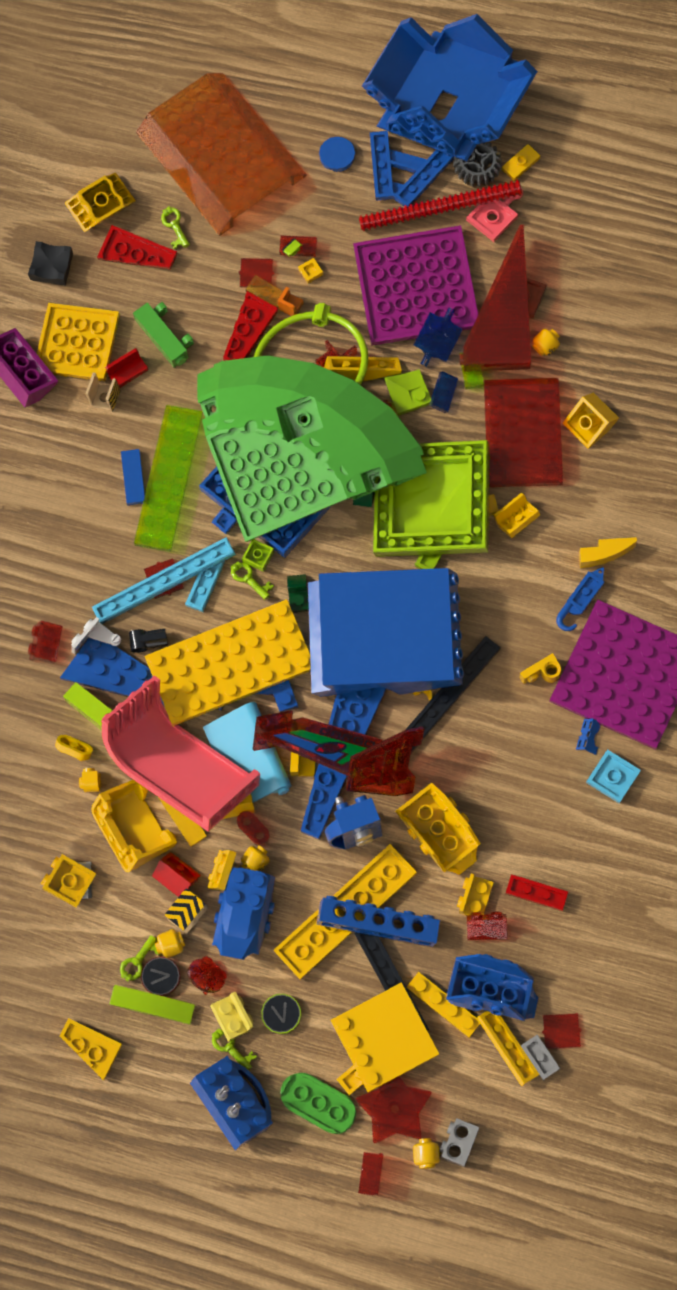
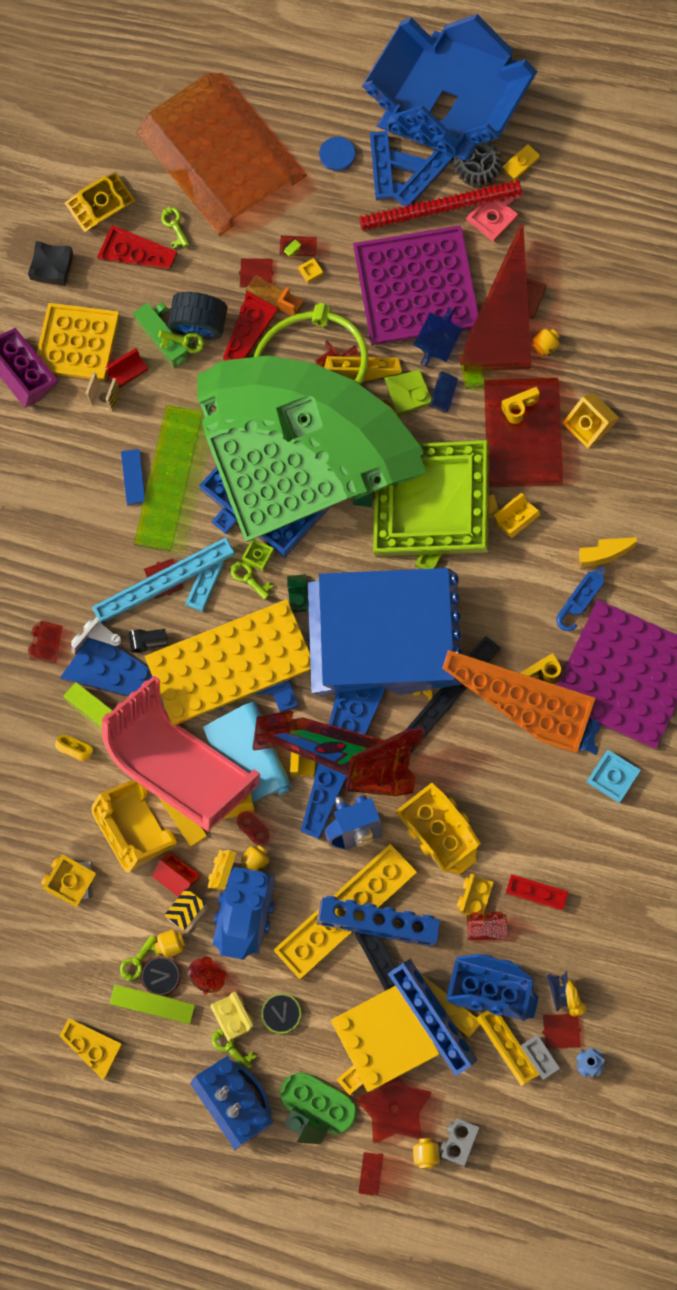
(90, 780): yellow plate -> none
(166, 337): none -> lime piece
(198, 314): none -> black wheel
(310, 1129): none -> dark green slope
(432, 1017): none -> blue brick
(518, 403): none -> yellow plate
(539, 707): none -> orange wing
(565, 994): none -> piece
(587, 1070): none -> medium blue brick

